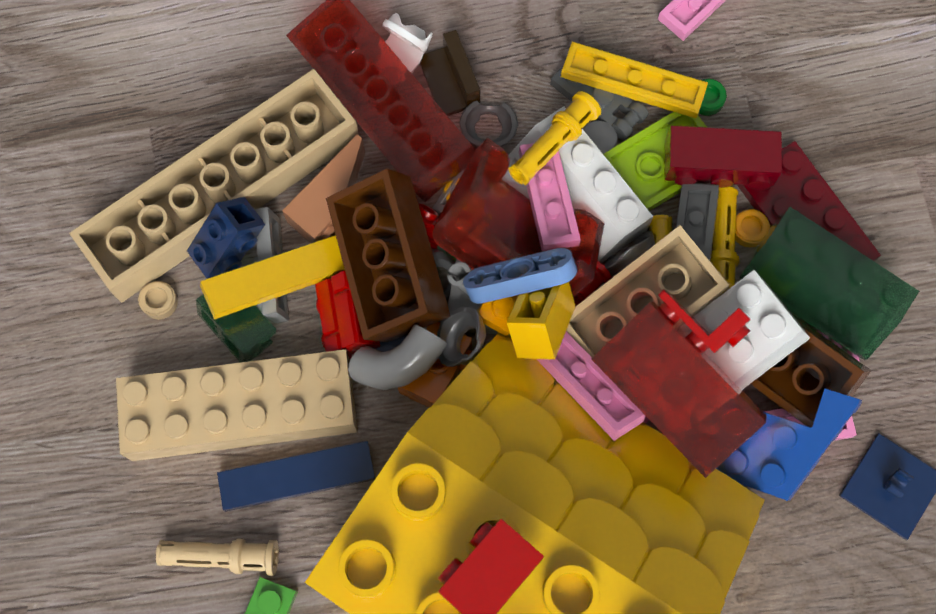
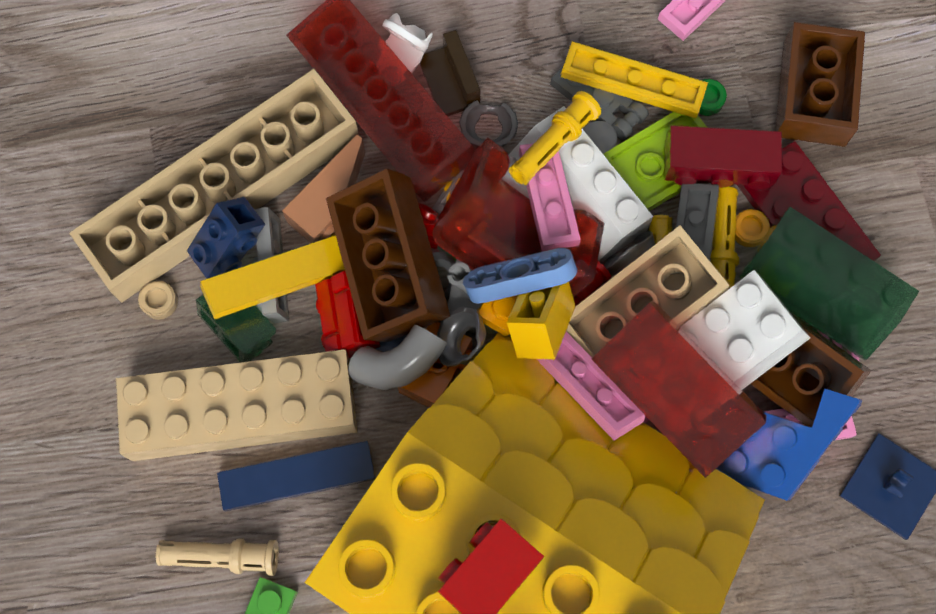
(730, 331): red bracket -> none
(820, 84): none -> reddish brown brick

